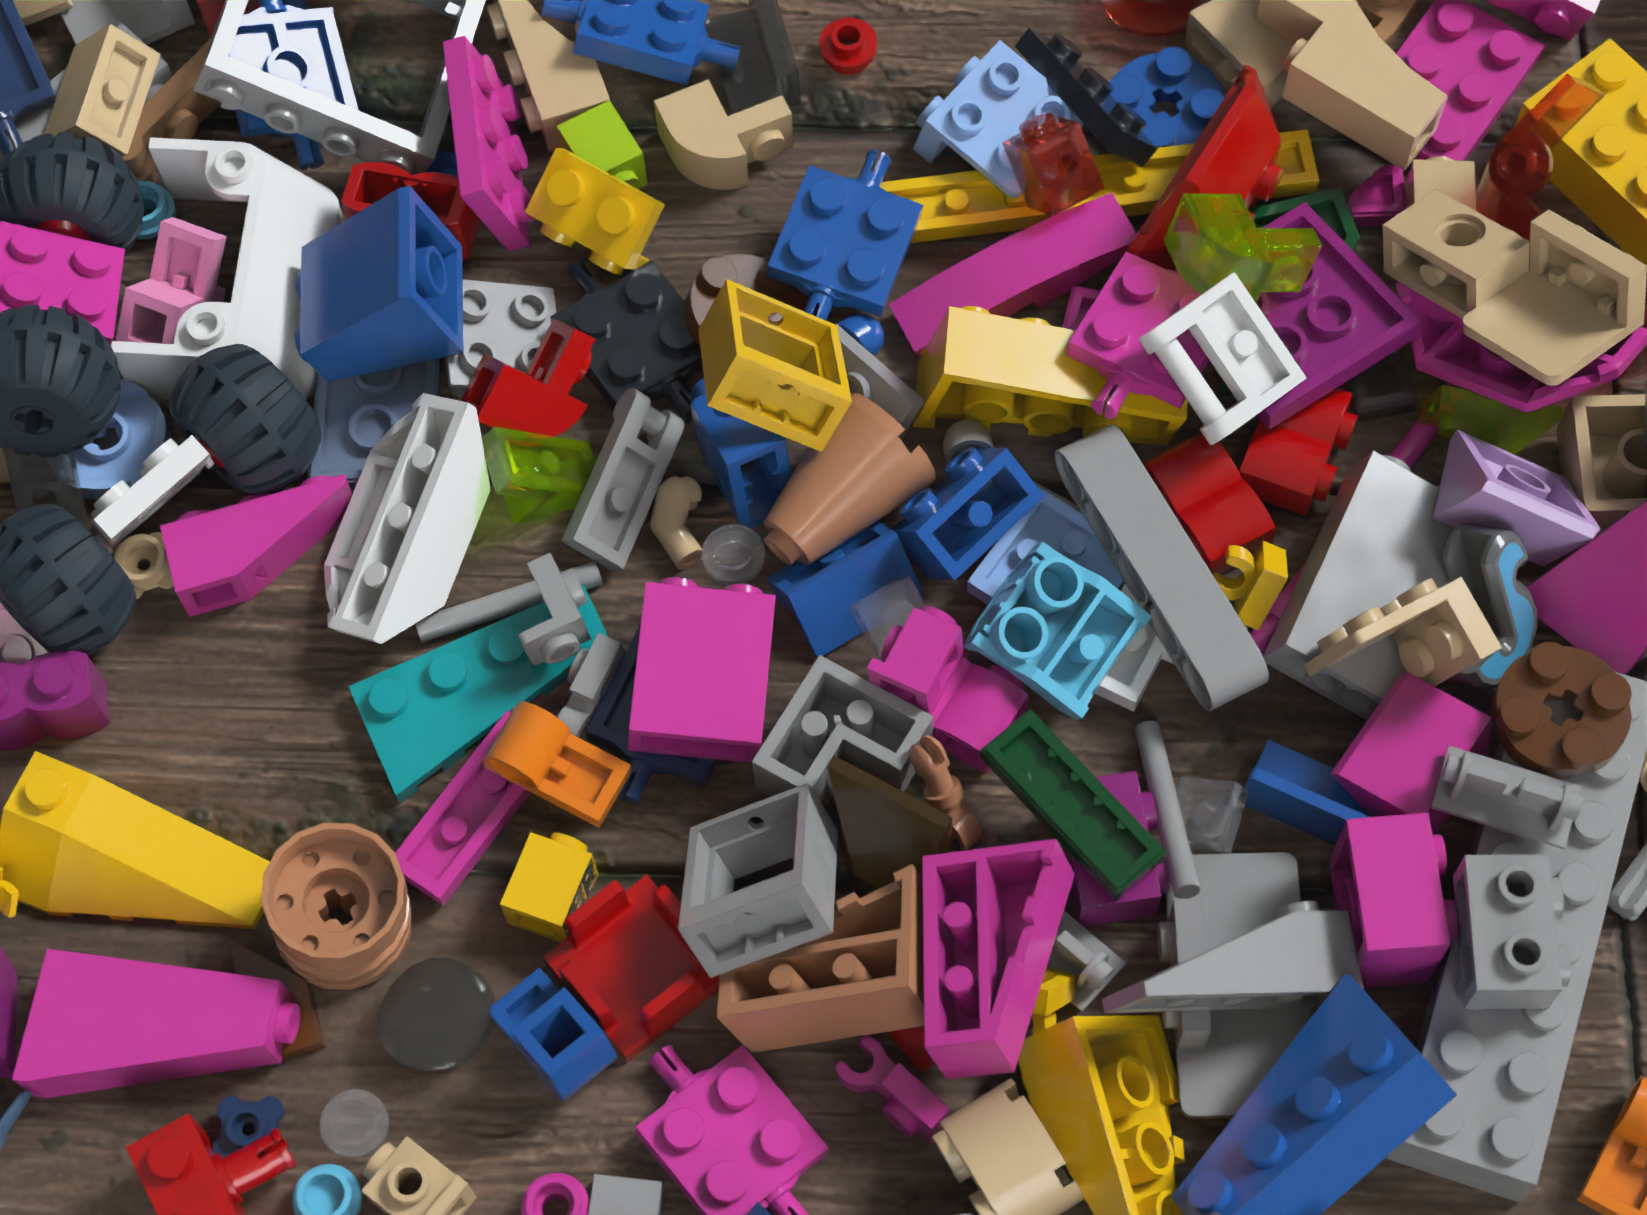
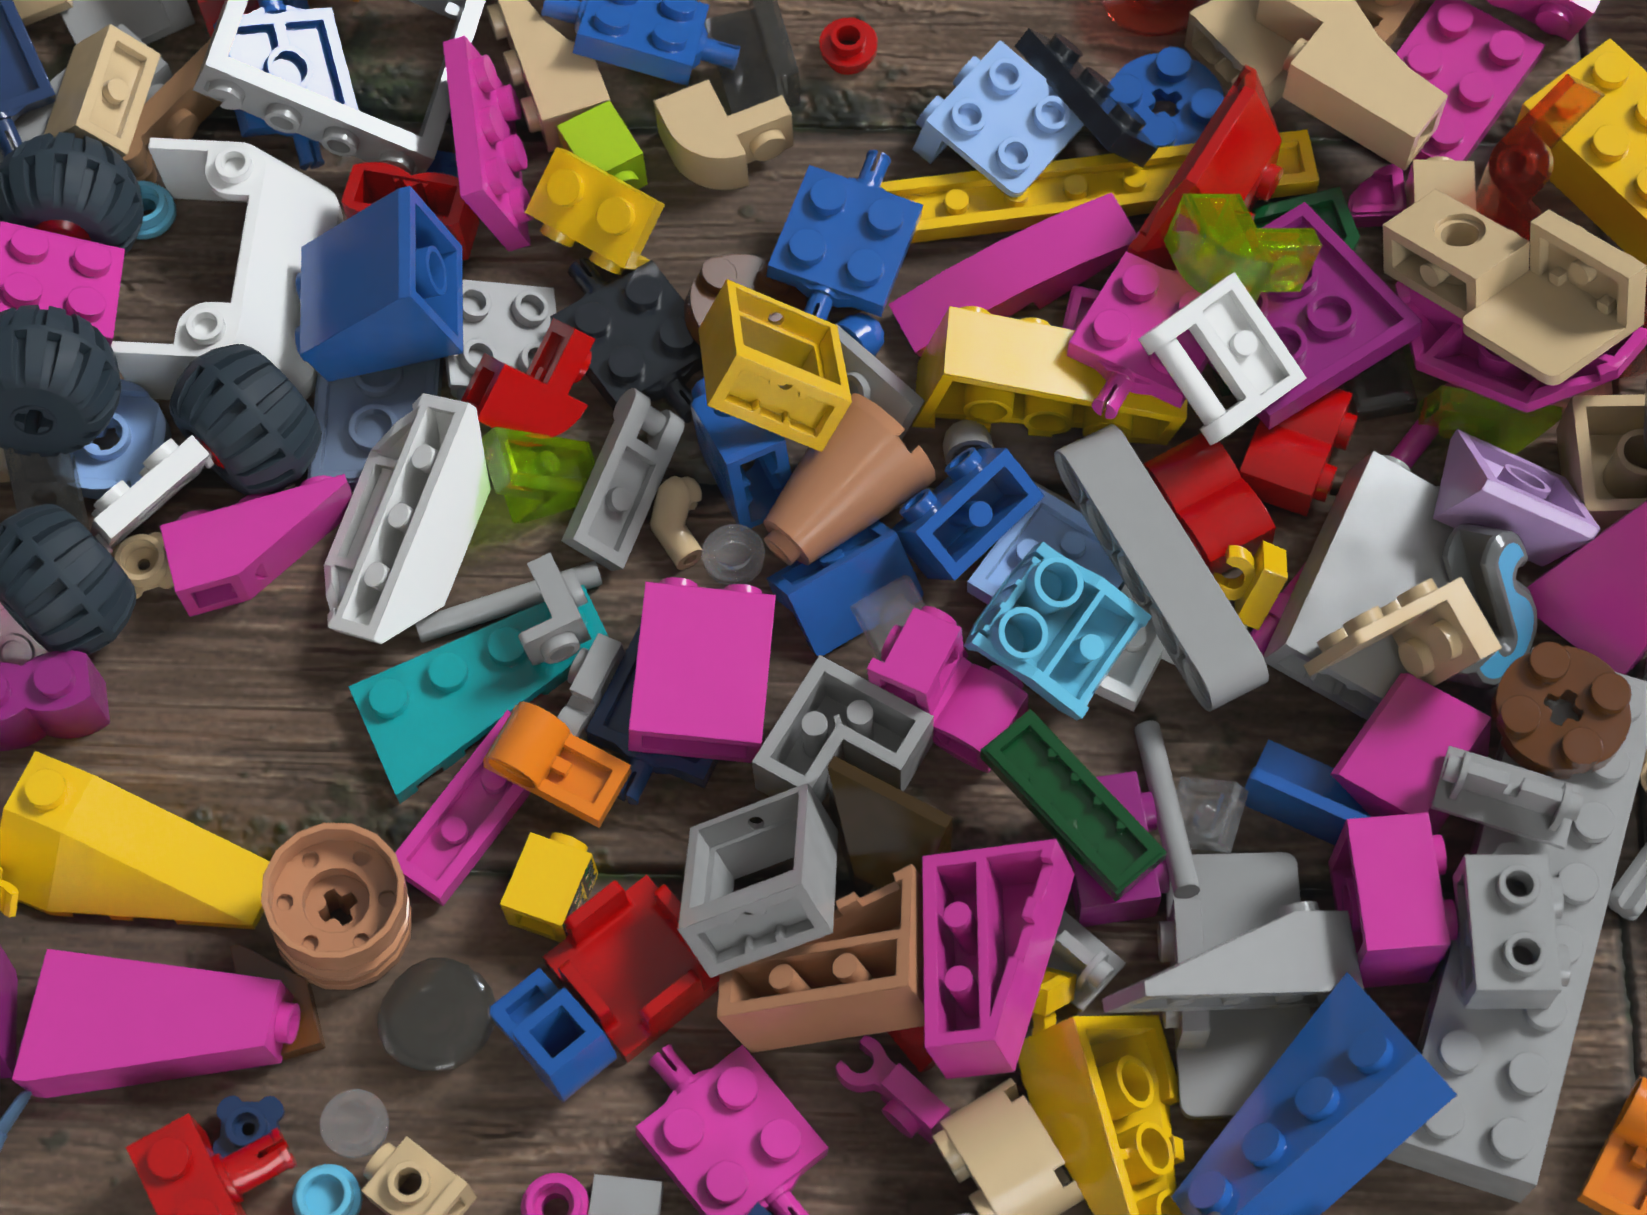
(181, 276): bright pink brick -> none
(945, 791): nougat piece -> none
(1052, 163): clear red brick -> none

